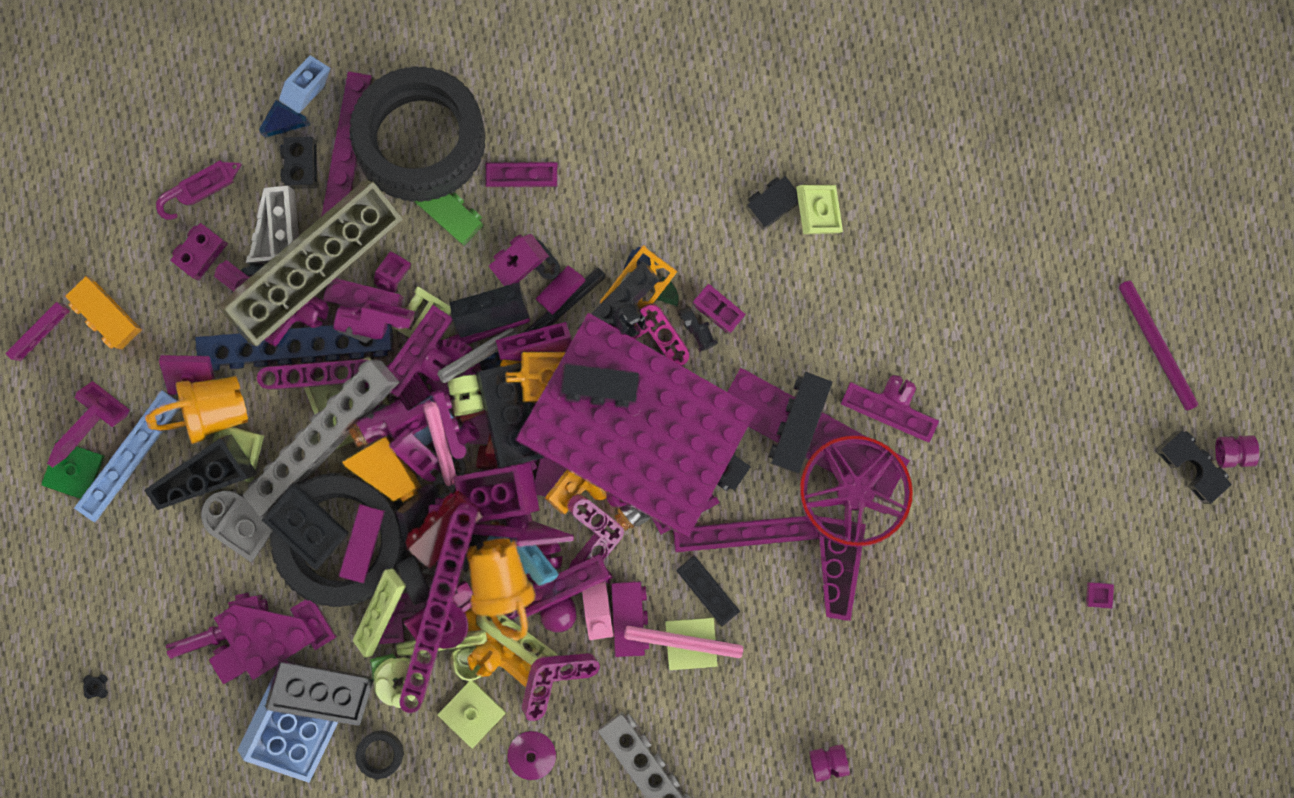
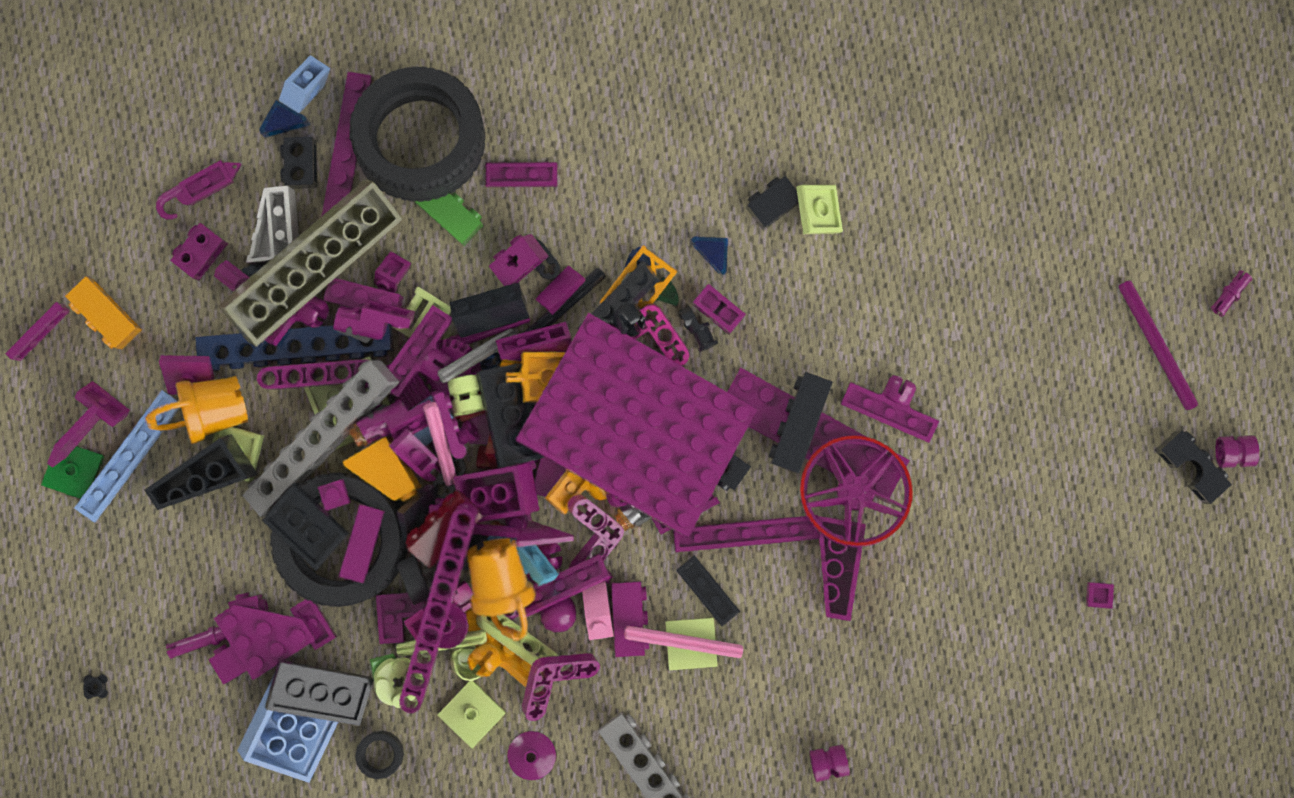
(236, 525): light grey tile -> none
(334, 494): none -> magenta plate
(378, 612): yellowish green plate -> none
(598, 385): black brick -> none
(714, 251): none -> clear blue slope
(1231, 293): none -> magenta pin

